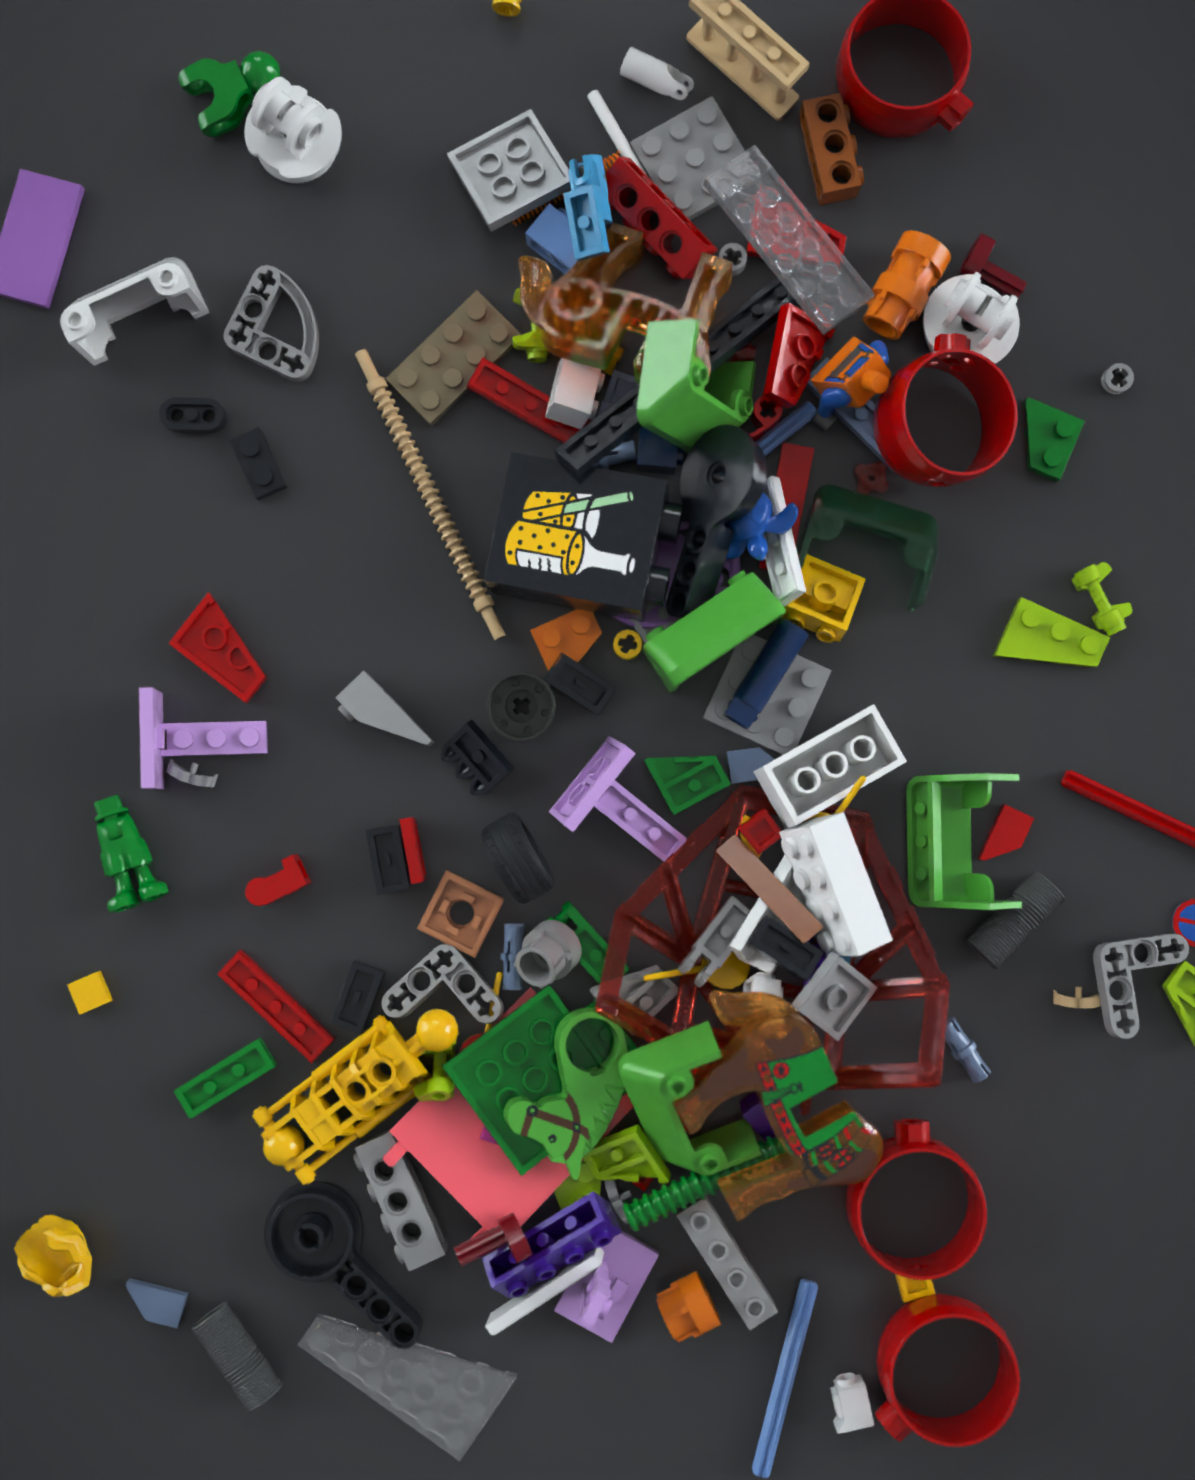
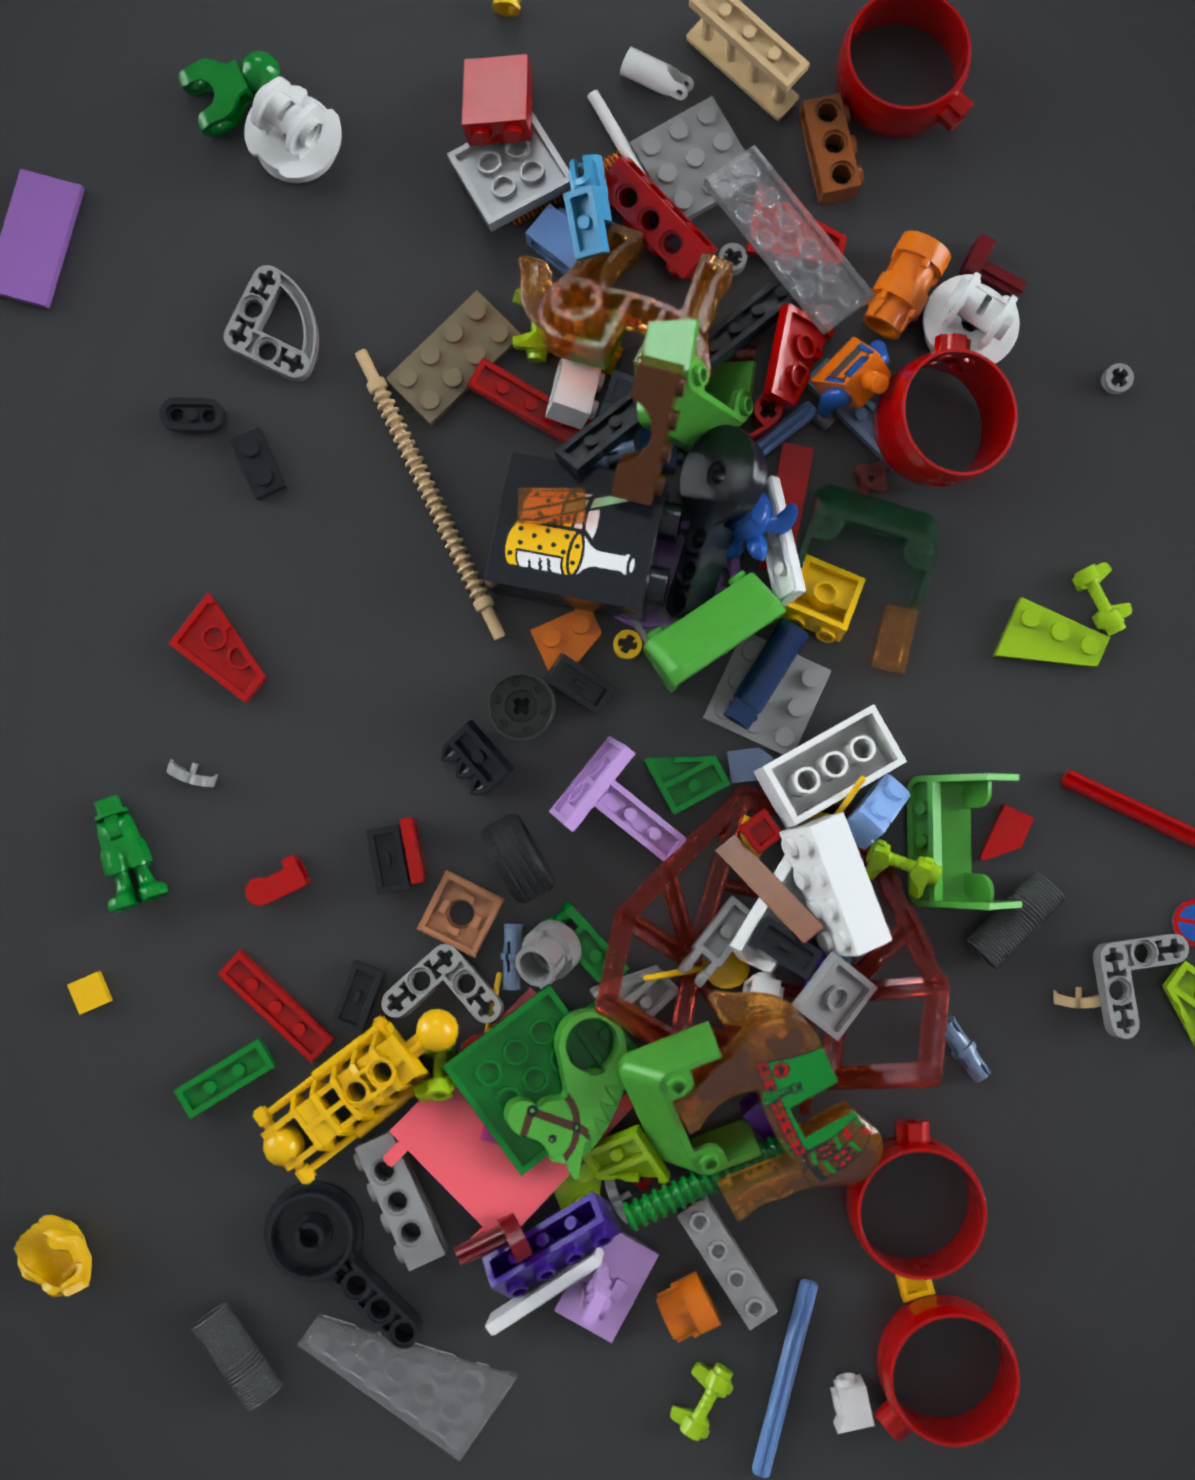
(89, 318): white windscreen -> none
(158, 1303): sand blue tile -> none
(189, 738): lavender piece -> none
(375, 707): light grey slope -> none
(497, 100): none -> brick
(551, 506): none -> clear orange tile
(656, 389): none -> reddish brown arch
(717, 1384): none -> lime piece
(877, 810): none -> light blue brick
(894, 639): none -> clear orange tile
(921, 871): none -> lime piece
(1049, 438): green wing -> none

